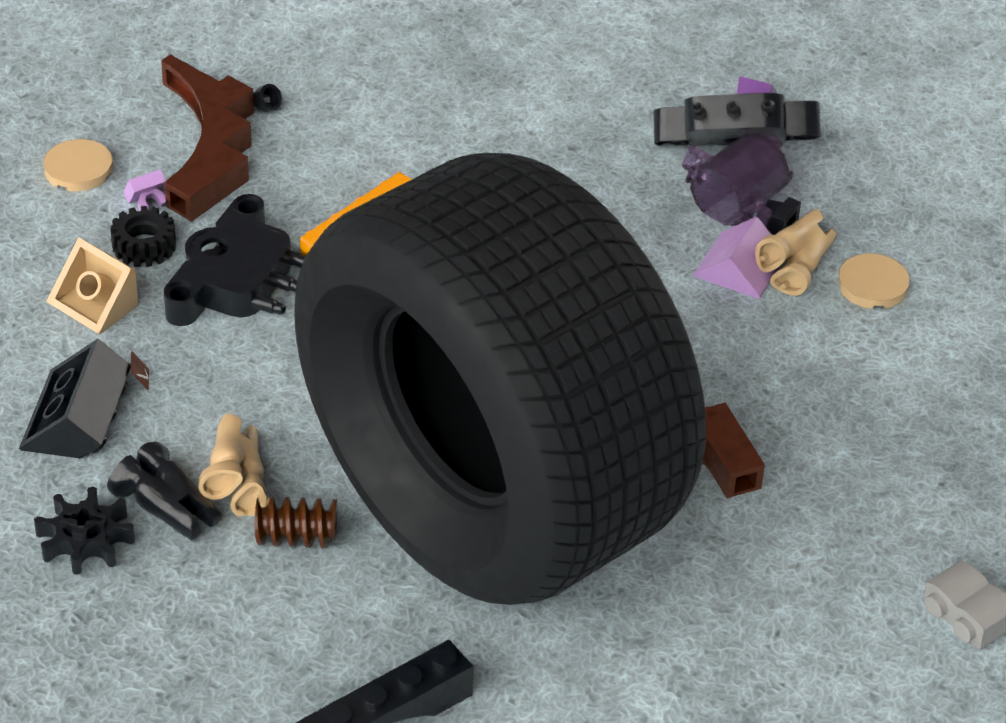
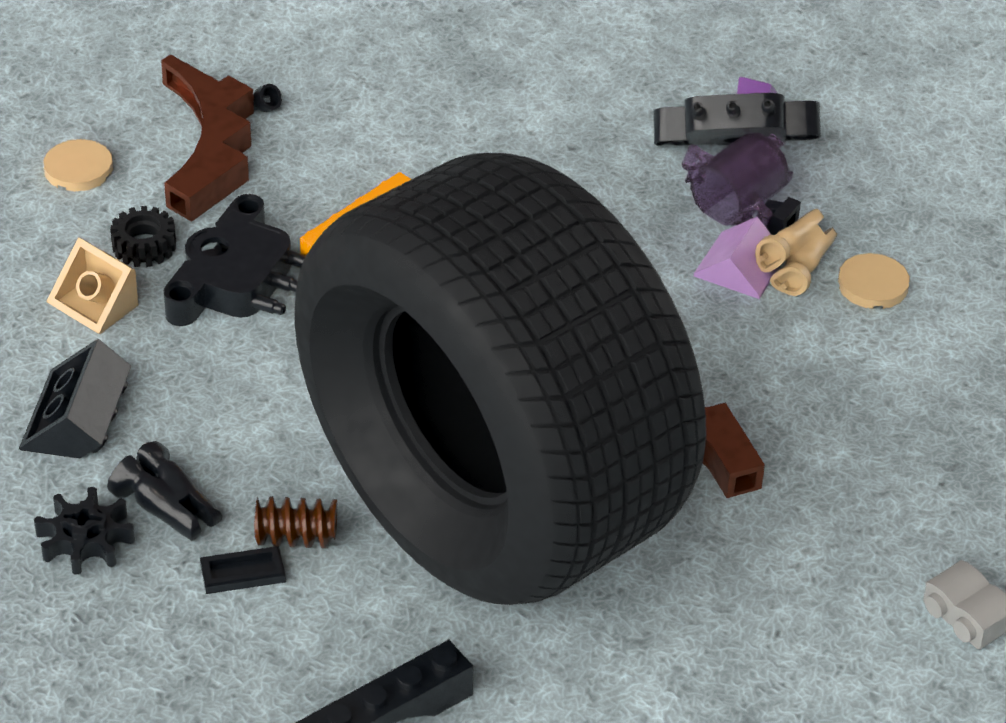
(139, 370): copper sticker -> none
(146, 187): lavender tile -> none
(235, 467): tan piece -> none
(242, 570): none -> black tile

